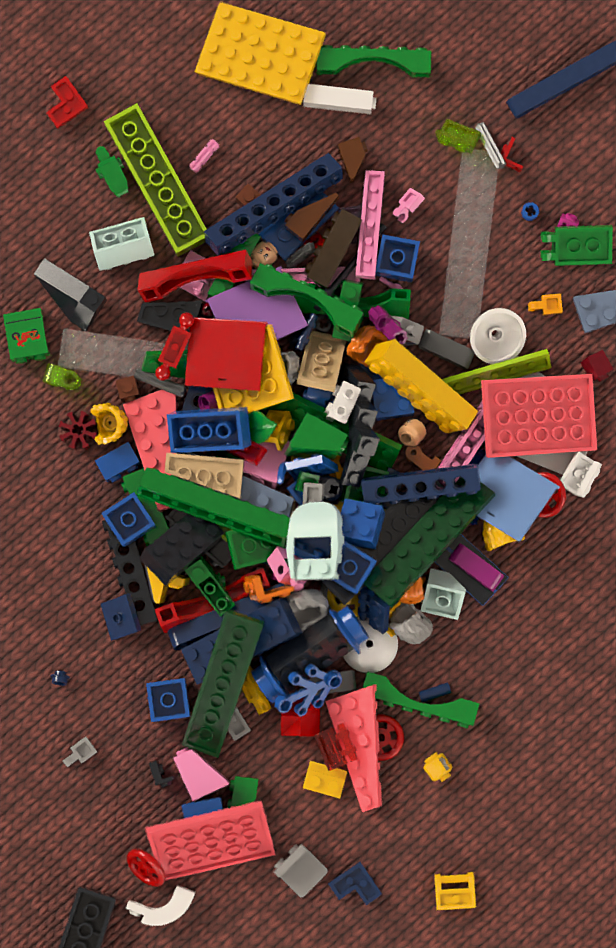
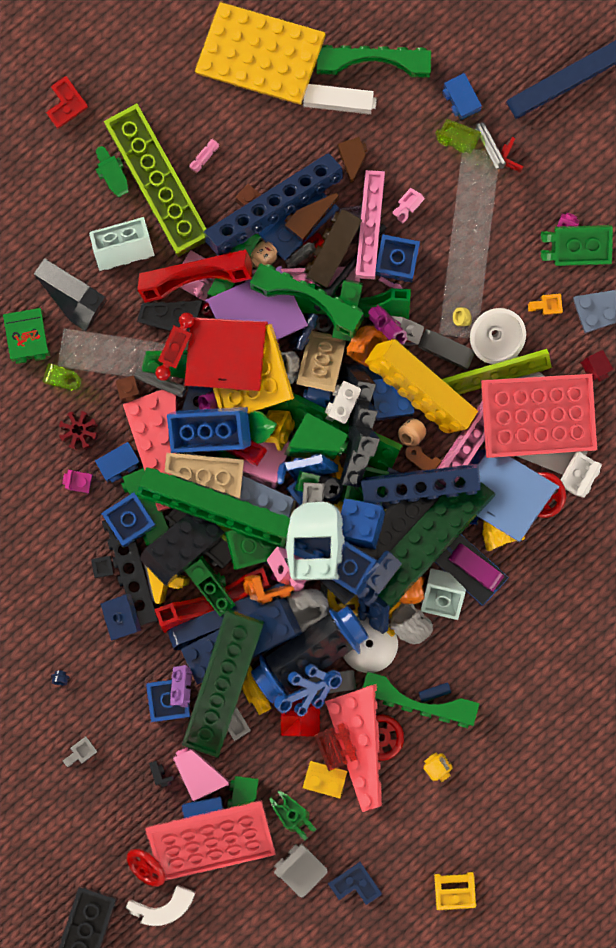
(77, 481): none -> dark pink bracket
(102, 567): none -> black plate
(109, 432): yellow hair -> none
(180, 679): none -> medium lavender hinge
(294, 817): none -> green hinge
(378, 577): none -> dark blue hinge
(461, 96): none -> blue brick
(462, 317): none -> light yellow tile
(535, 209): blue bush -> none

